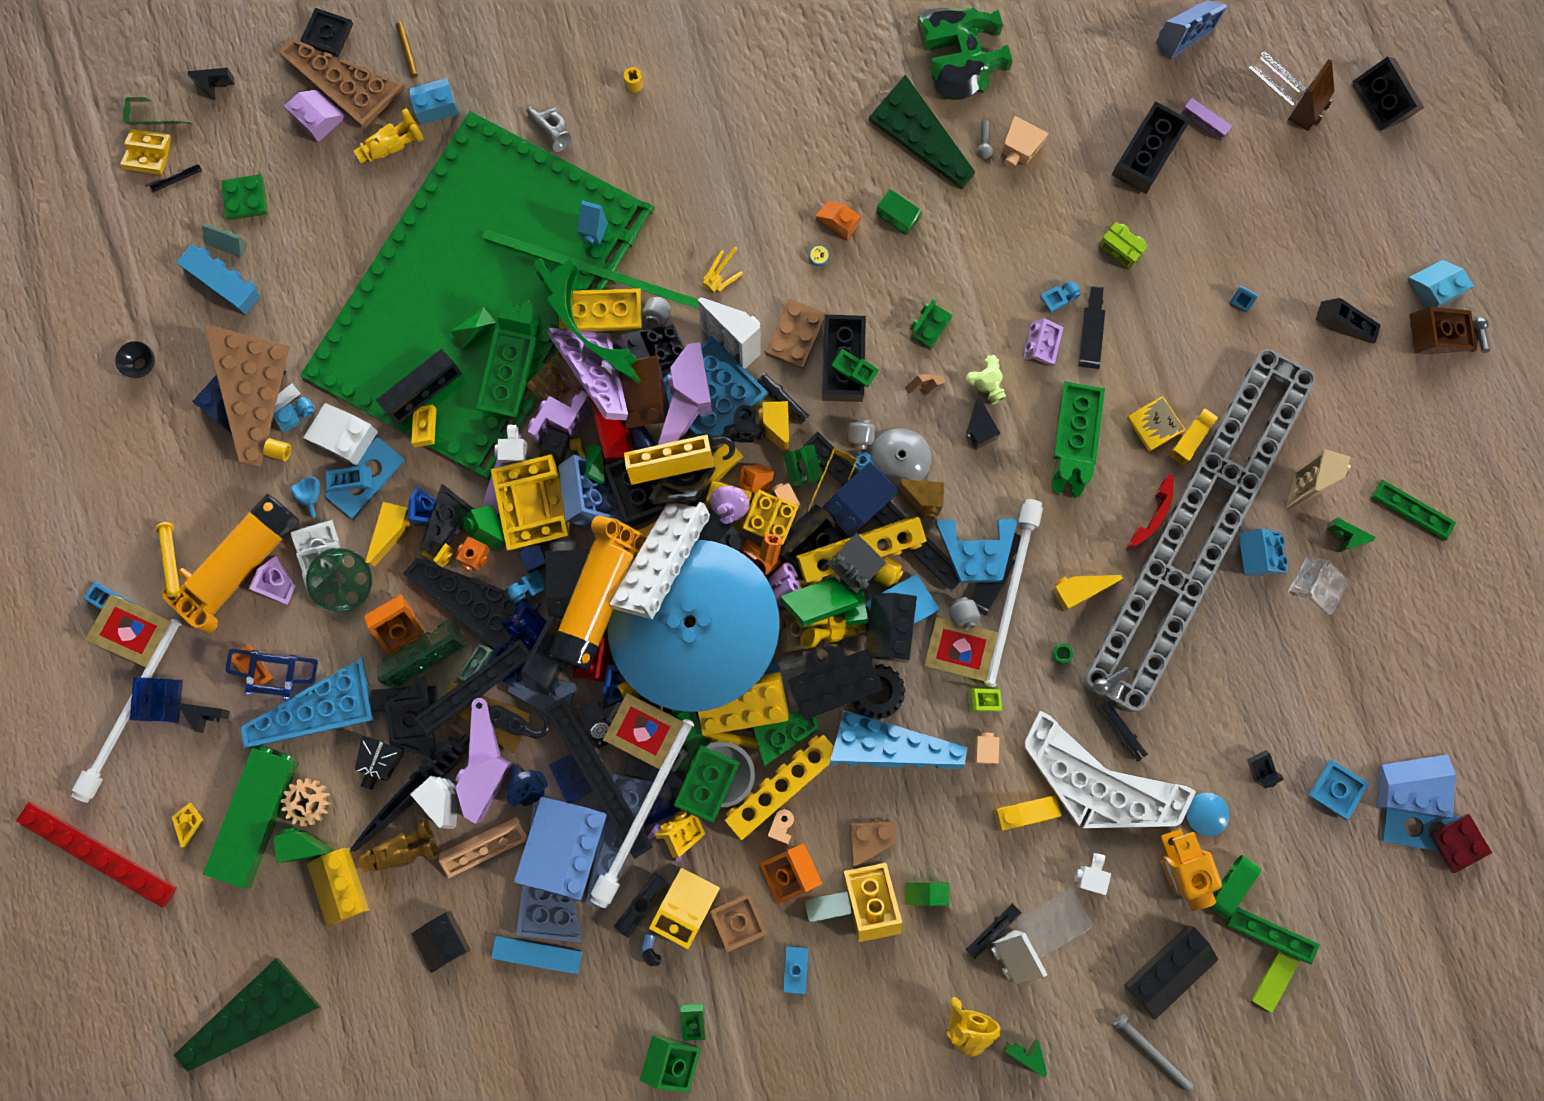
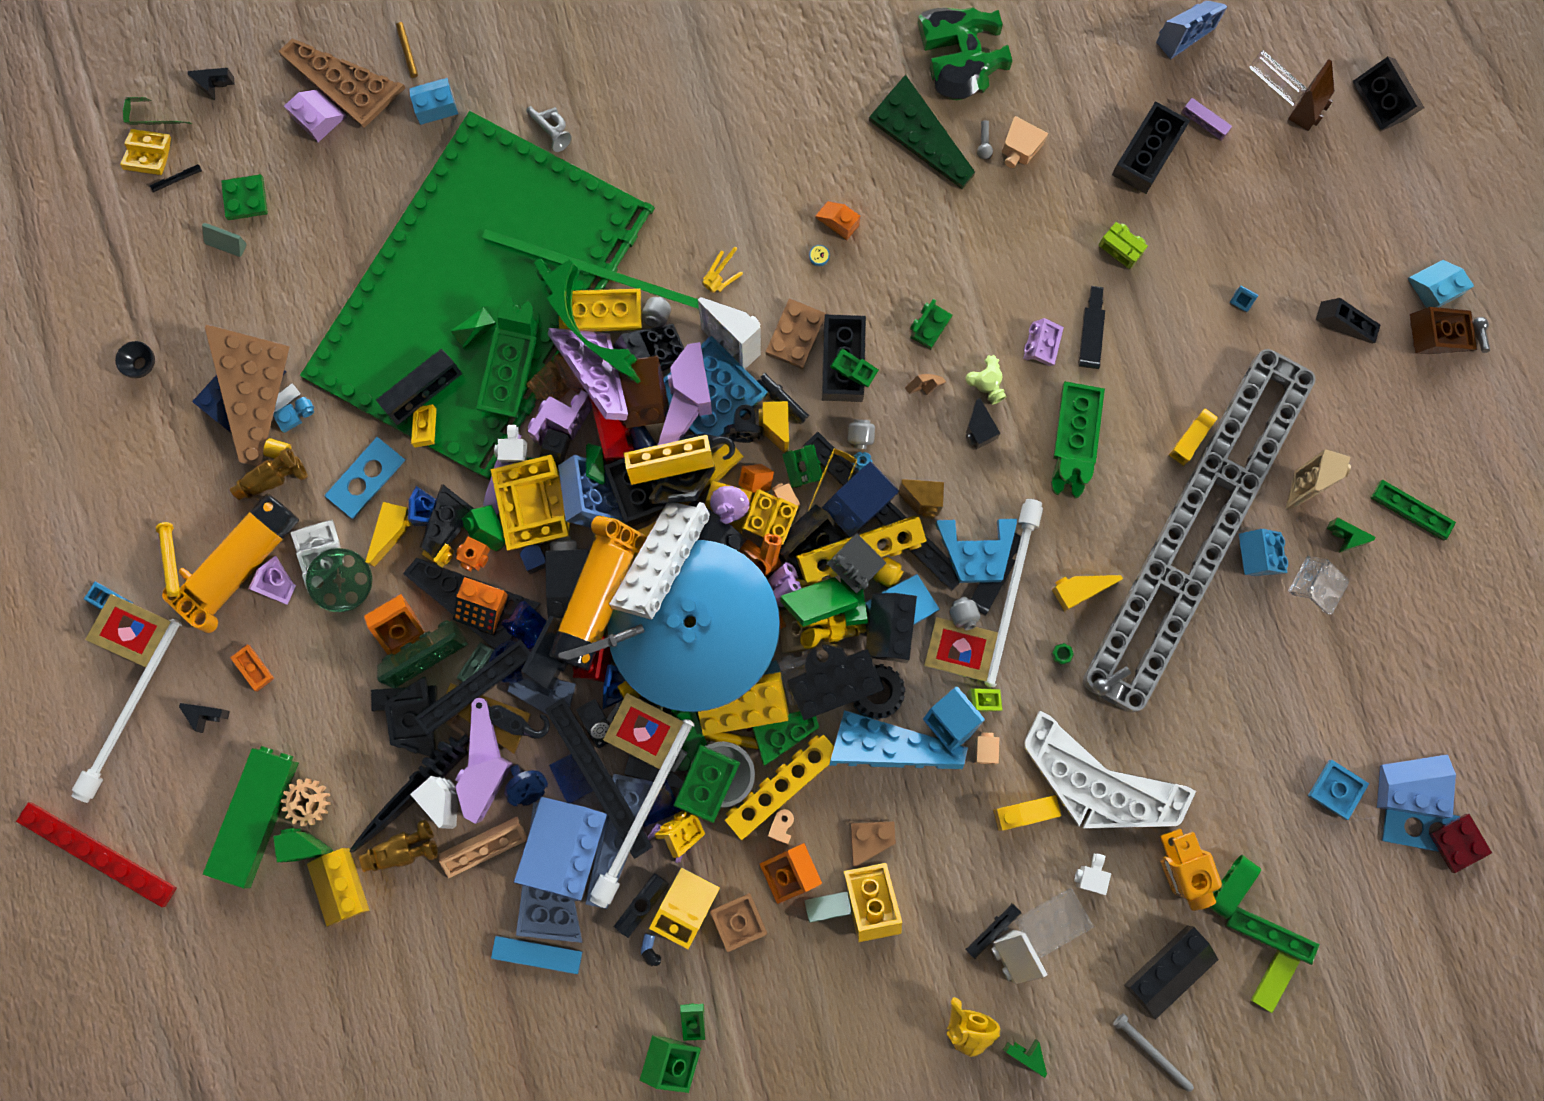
(156, 699): clear blue slope -> none
(186, 823): yellow piece -> none
(219, 279): dark azure brick -> none
(259, 1008): dark green wing -> none
(269, 476): none -> pearl gold piece
(271, 658): clear blue bar -> none
(306, 493): dark azure piece -> none
(325, 706): dark azure wing -> none
(327, 32): black plate -> none
(341, 434): white slope -> none
(362, 478): dark azure slope -> none
(377, 761): black torso -> none
(387, 139): yellow piece -> none
(440, 941): black slope -> none
(479, 605): none -> orange slope
(530, 584): dark azure plate -> none
(576, 445): yellow hand -> none
(591, 223): dark azure slope -> none
(610, 641): none -> flat silver sword
(633, 79): yellow gear -> none
(795, 970): dark azure plate -> none
(898, 211): green piece -> none
(911, 467): light grey dish -> none
(926, 893): green slope -> none
(953, 719): none -> dark azure slope
(1056, 298): dark azure plate -> none
(1123, 731): black pin -> none
(1155, 423): slope -> none
(1165, 493): red slope -> none
(1207, 814): dark azure dish -> none
(1264, 770): black bracket -> none

